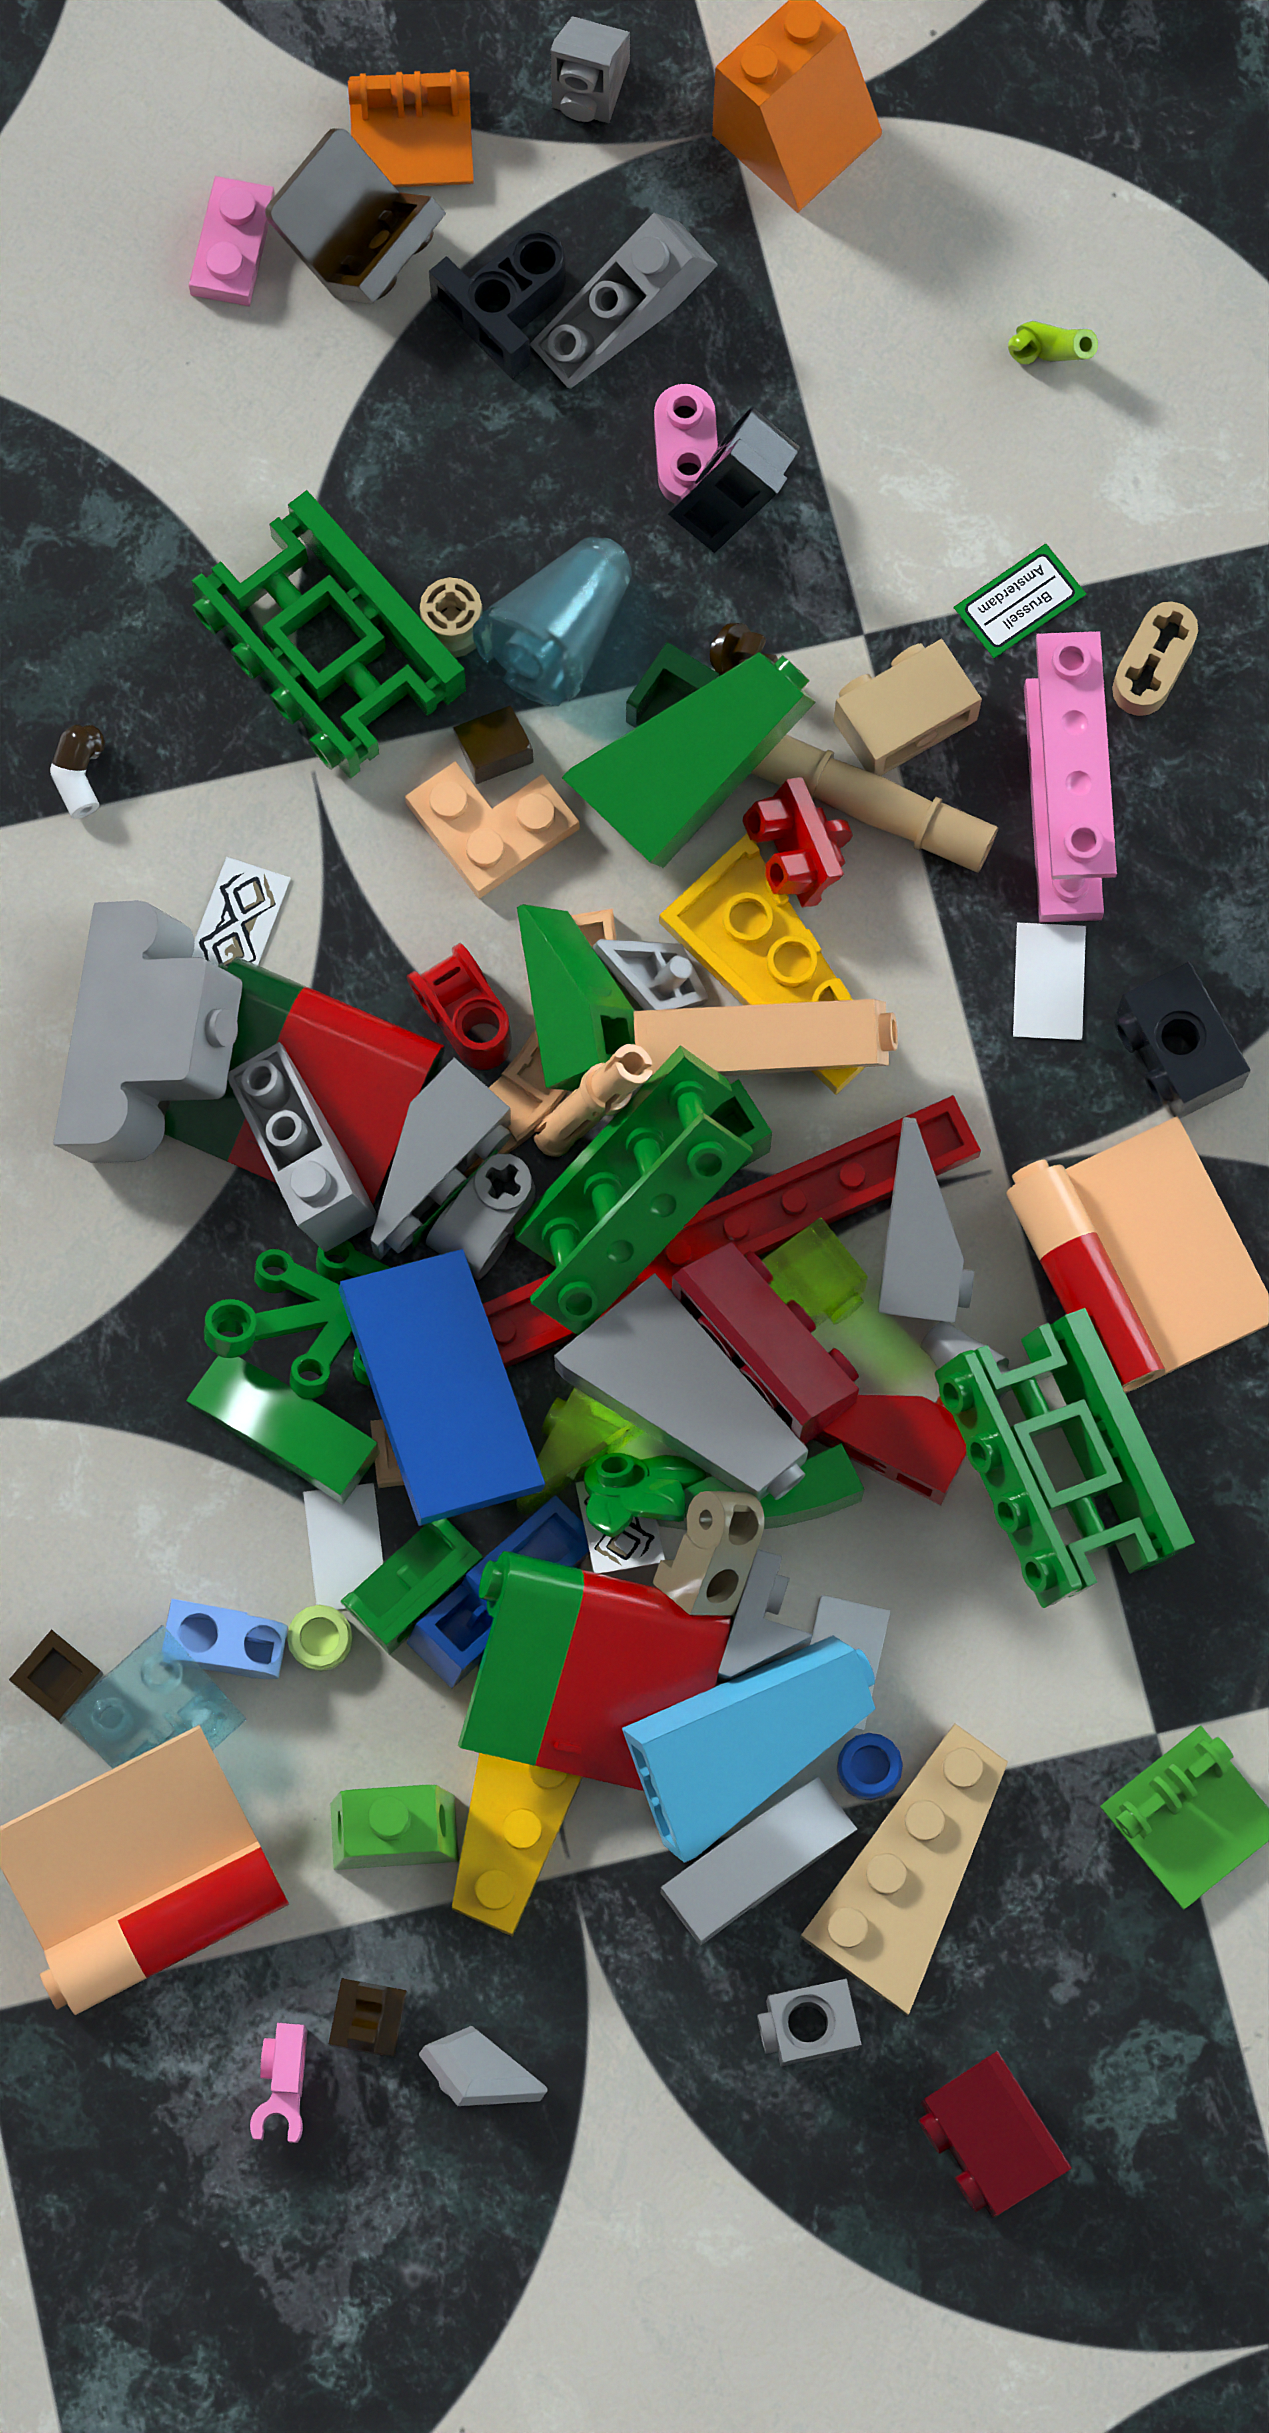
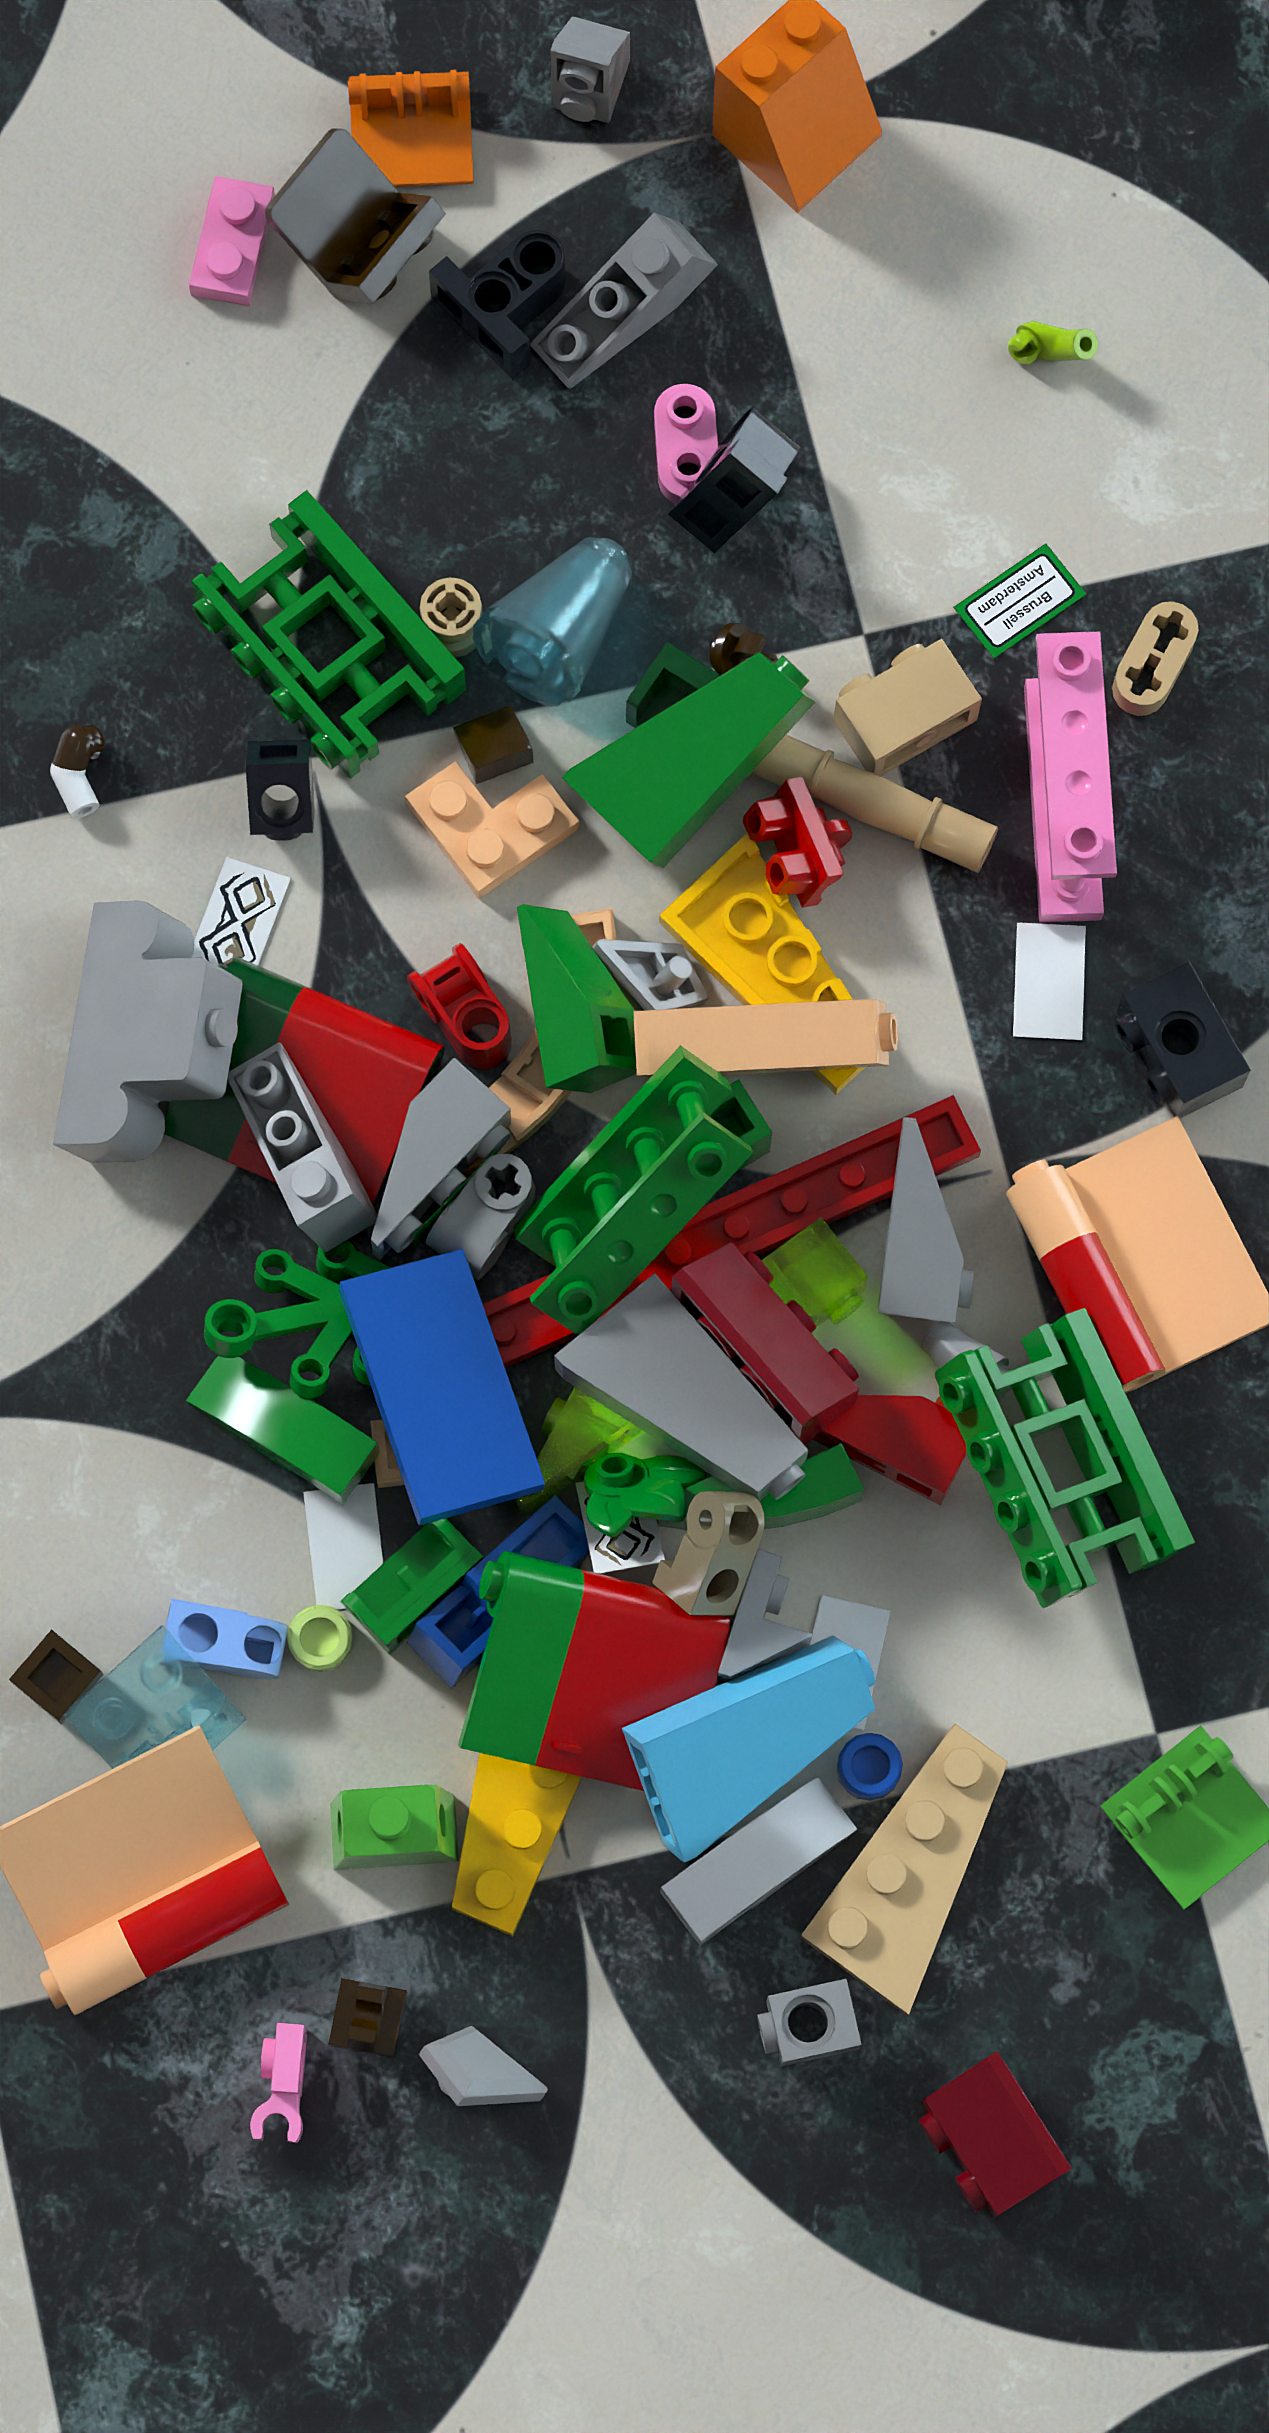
(280, 764): none -> black brick
(602, 1092): light nougat pin -> none

